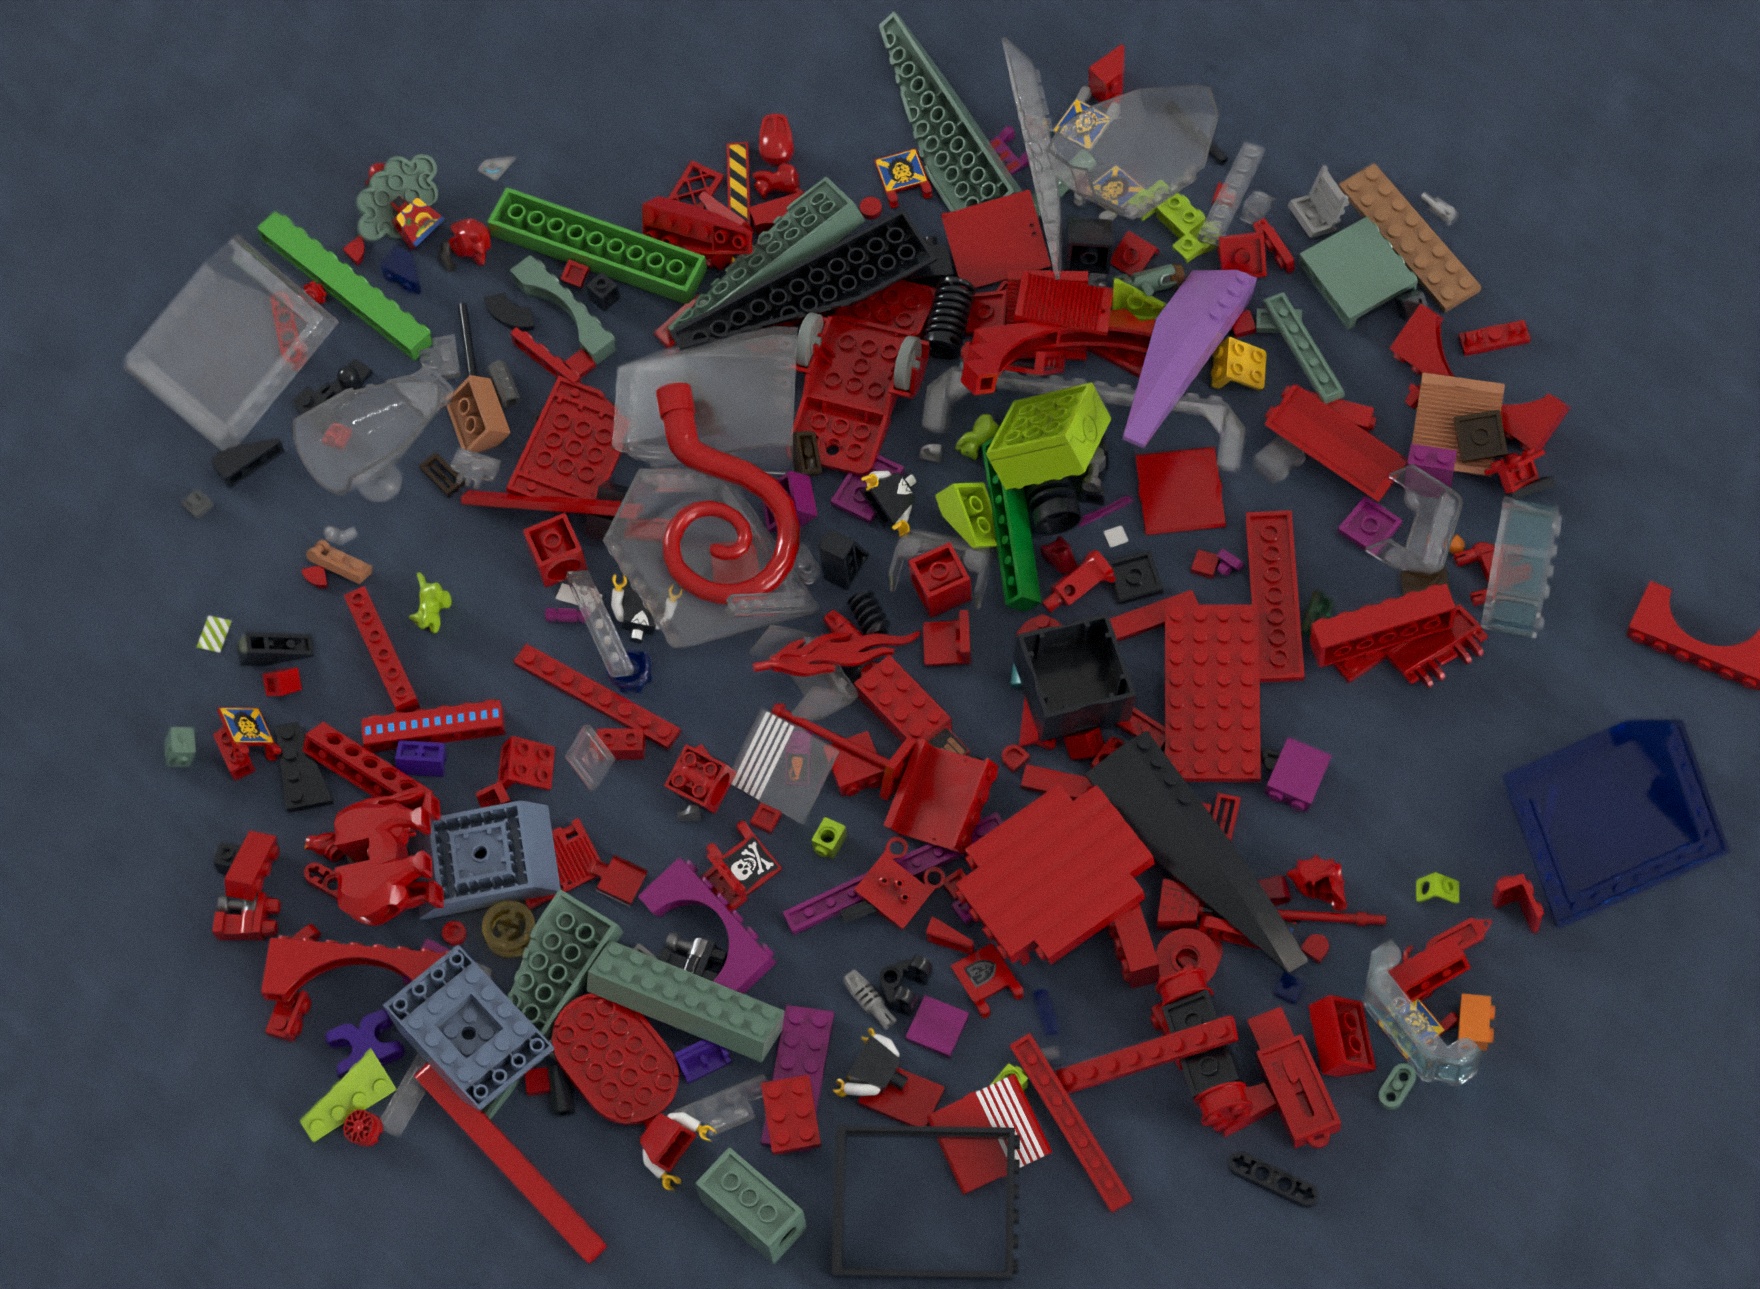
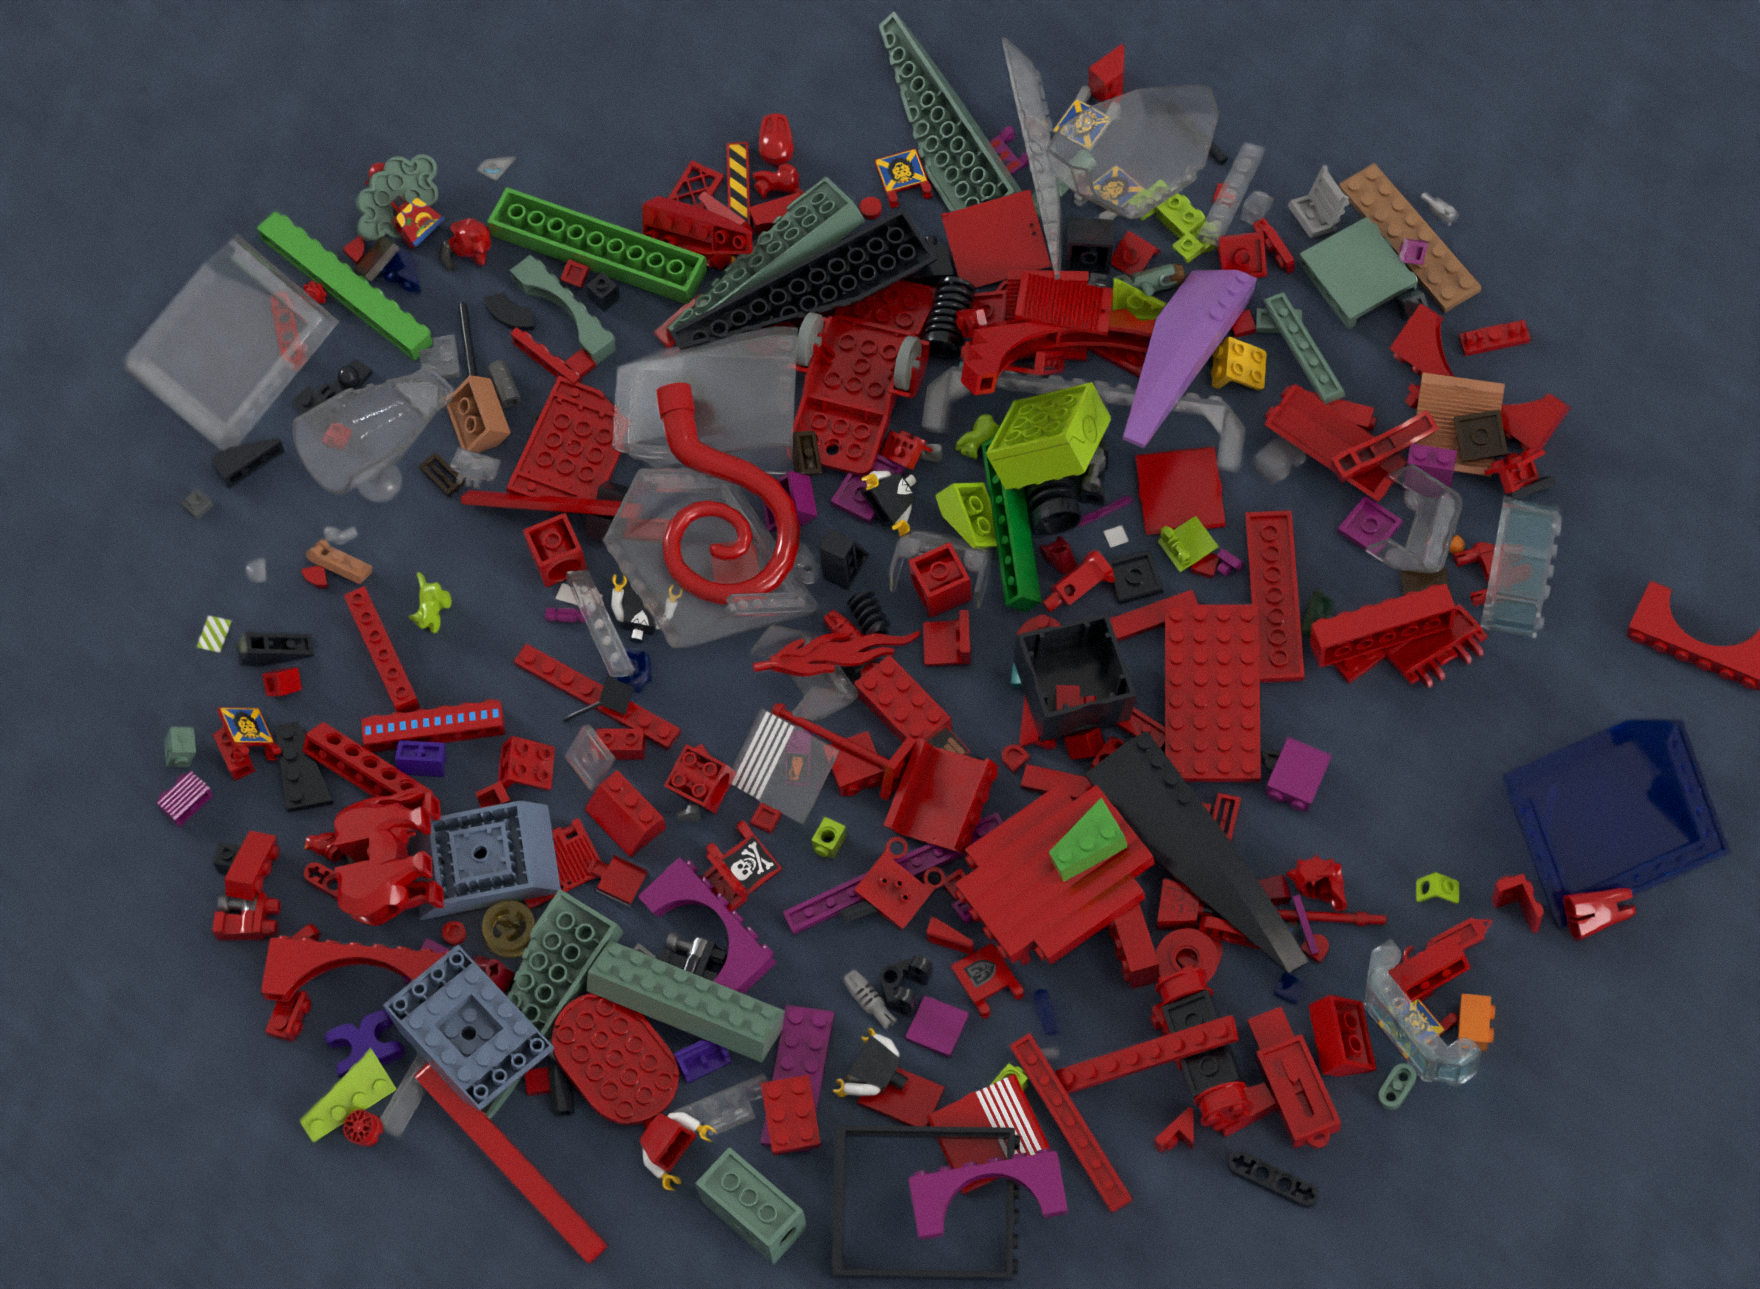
(184, 798): none -> magenta brick
(256, 570): none -> clear plate
(376, 258): none -> dark brown tile
(496, 972): none -> dark red piece
(614, 696): none -> black piece
(624, 814): none -> red slope
(904, 450): none -> red bracket
(935, 1191): none -> magenta arch
(972, 319): none -> red bracket
(1071, 695): none -> red brick
(1088, 842): none -> bright green wedge
(1180, 1128): none -> red slope
(1187, 543): none -> lime hinge
(1305, 924): none -> magenta piece
(1383, 447): none -> red arch
(1413, 251): none -> magenta tile
(1597, 910): none -> red piece

